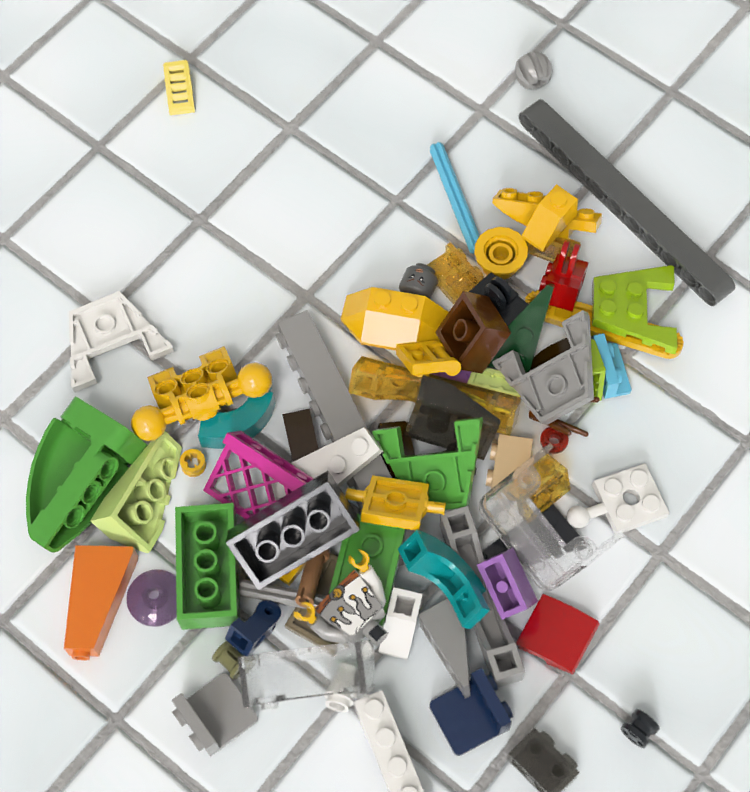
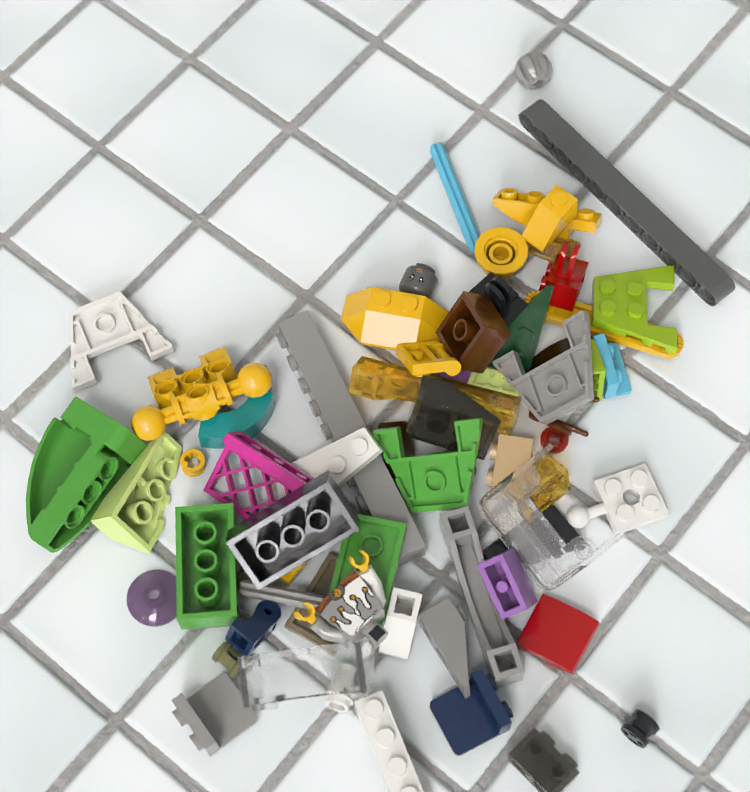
(96, 593): orange slope -> none
(177, 72): light yellow slope -> none
(300, 433): dark brown slope -> none
(310, 578): medium nougat pin -> none
(395, 502): yellow plate -> none
(450, 572): teal arch -> none
(455, 273): clear yellow bracket -> none

